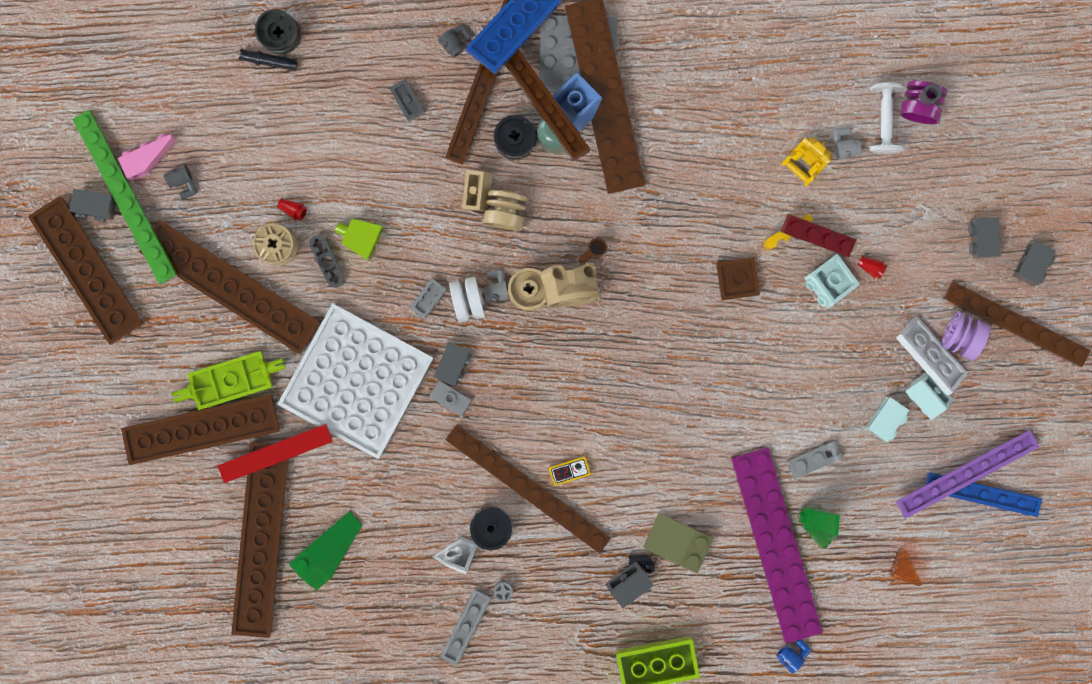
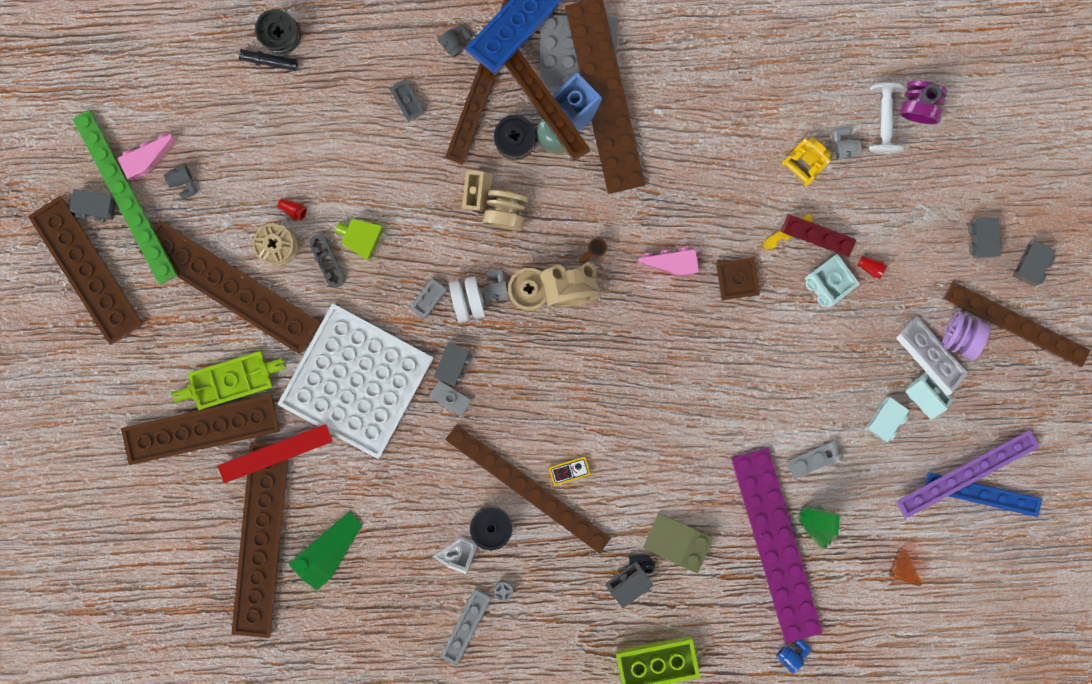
(675, 263): none -> bright pink slope

